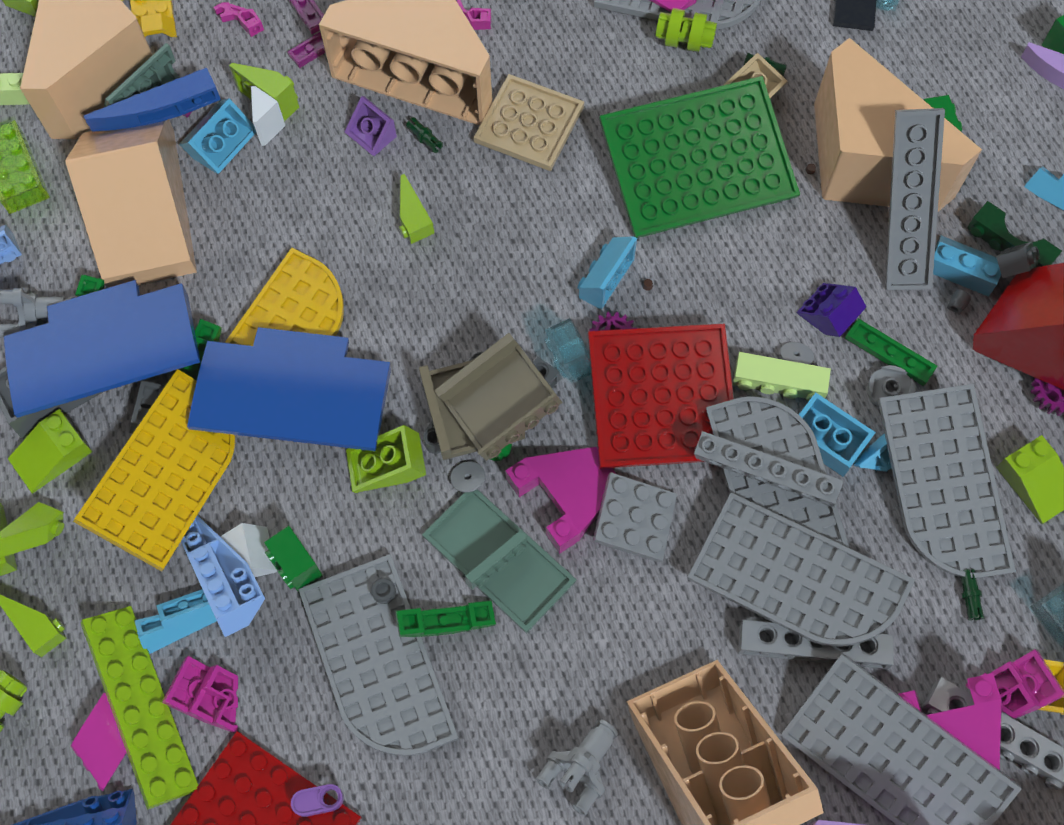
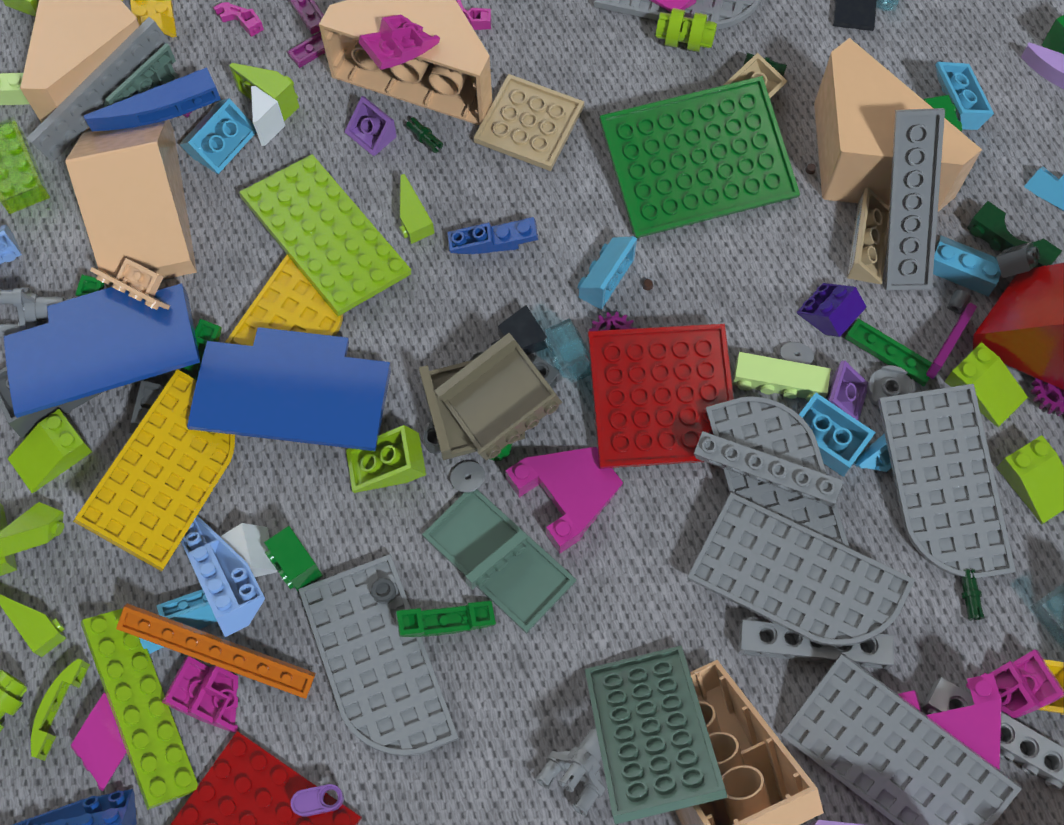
(40, 738): none -> lime slope
(68, 119): none -> light grey plate
(137, 280): none -> light nougat bracket
(215, 650): none -> orange plate
(325, 234): none -> lime plate
(397, 42): none -> dark pink slope
(489, 238): none -> blue slope
(524, 330): none -> black torso
(635, 517): light grey plate -> none
(652, 736): none -> sand green plate
(848, 390): none -> medium lavender slope
(869, 239): none -> tan slope
(951, 340): none -> magenta tile
(965, 92): none -> medium azure slope
(994, 384): none -> lime slope

